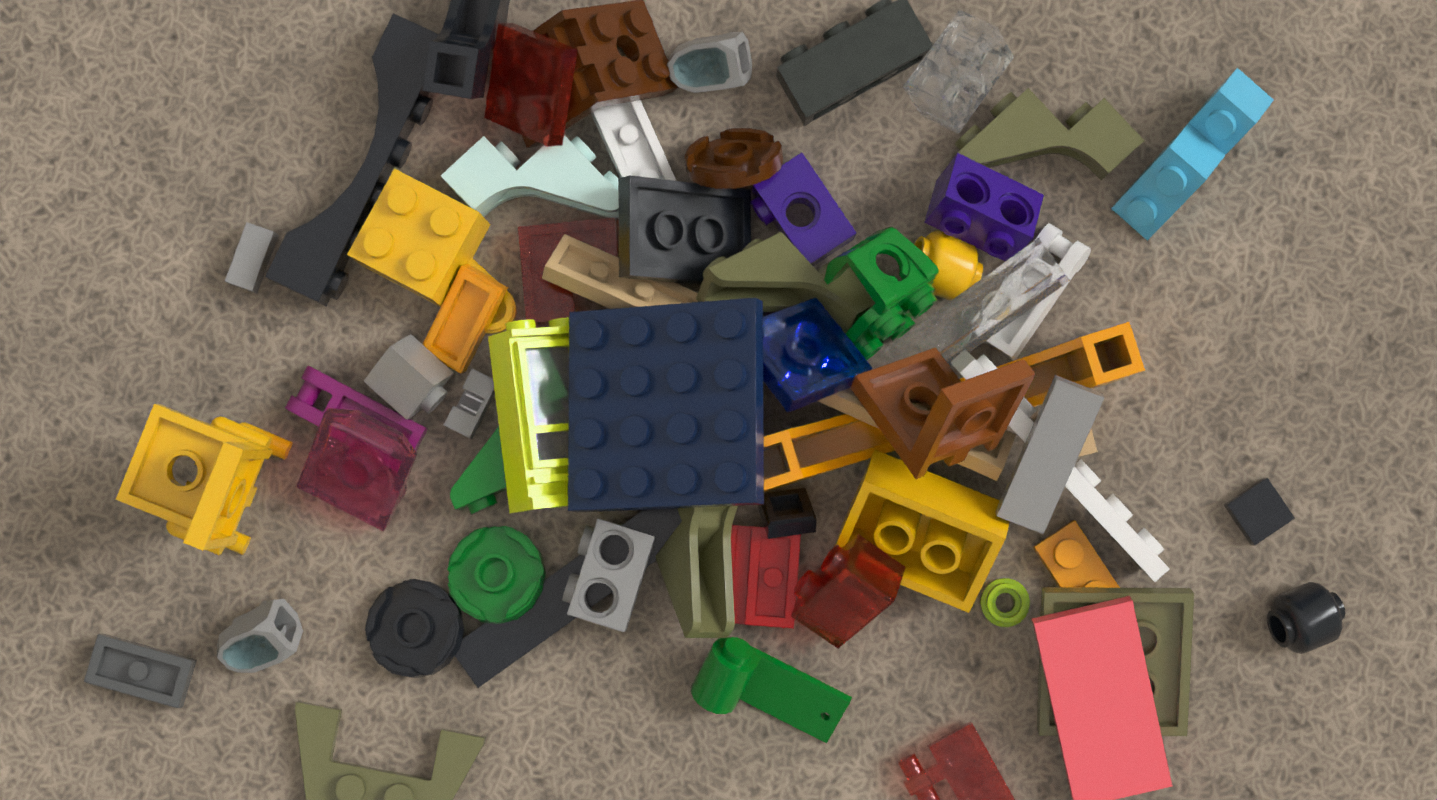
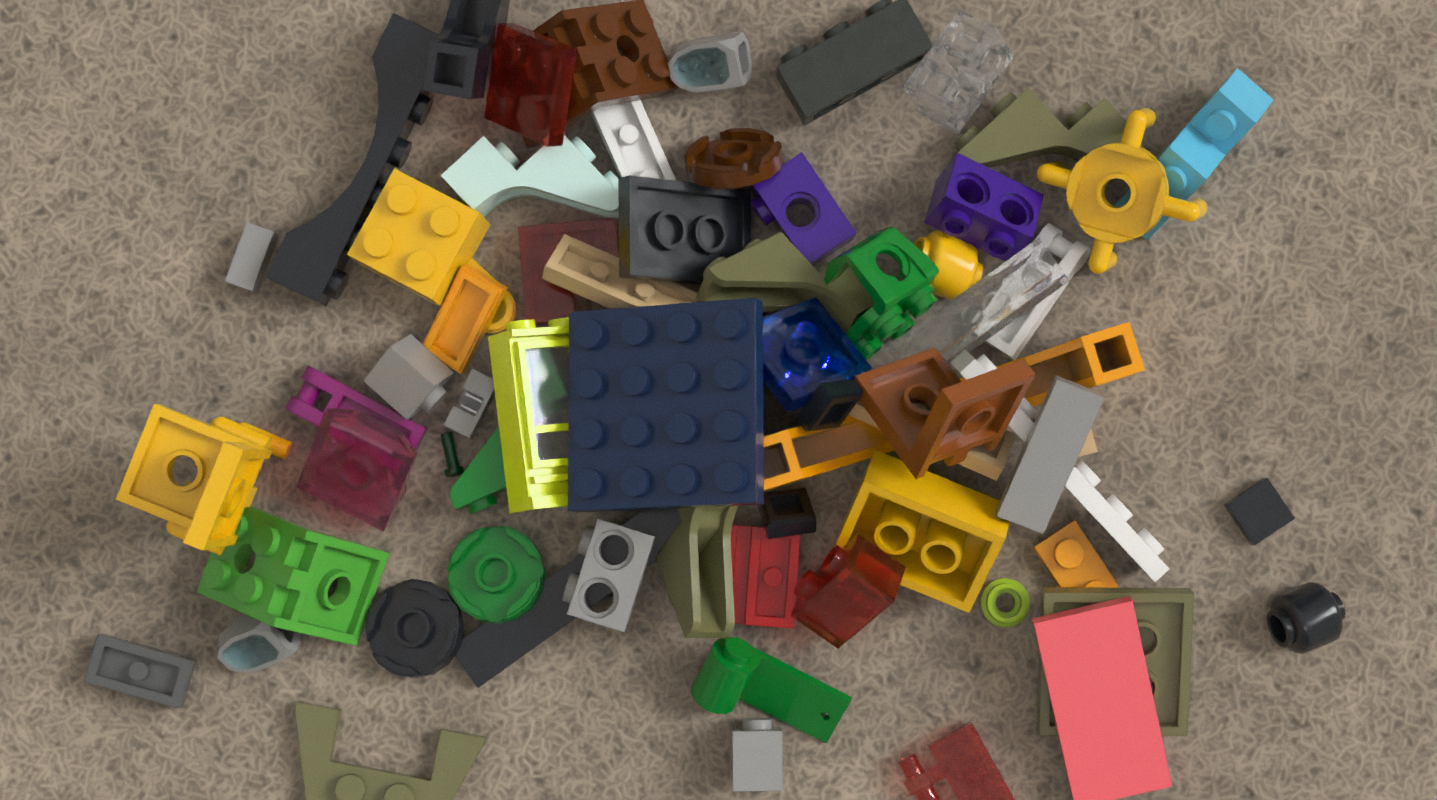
(294, 576): none -> bright green bracket
(453, 468): none -> dark green piece
(757, 756): none -> light grey brick
(829, 405): none -> black tile
(1147, 185): none -> yellow plate

